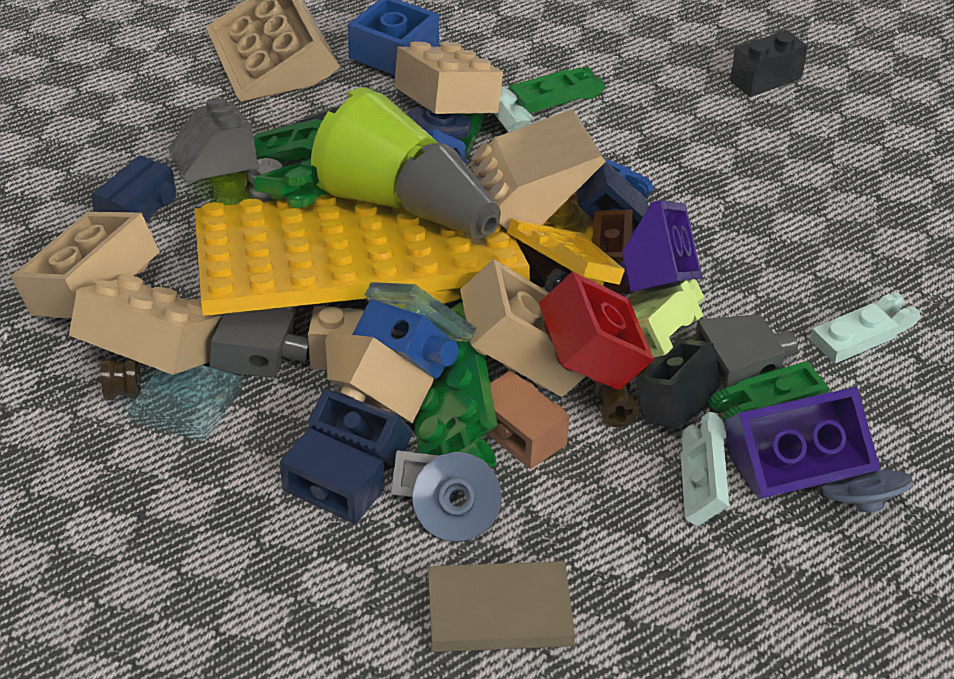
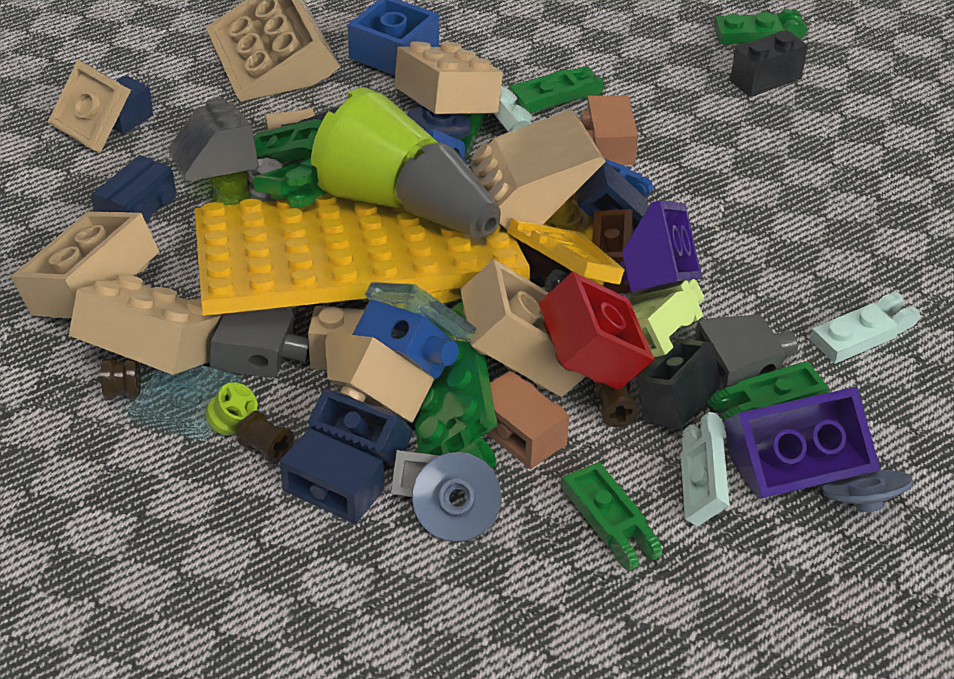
(89, 106): none -> tan tile
(137, 106): none -> dark blue brick
(234, 398): none -> lime wheel
(265, 437): none -> dark brown bush
(282, 119): none -> tan piece
(500, 606): dark tan tile -> none
(611, 514): none -> green hinge
(612, 127): none -> nougat brick
(747, 28): none -> green hinge

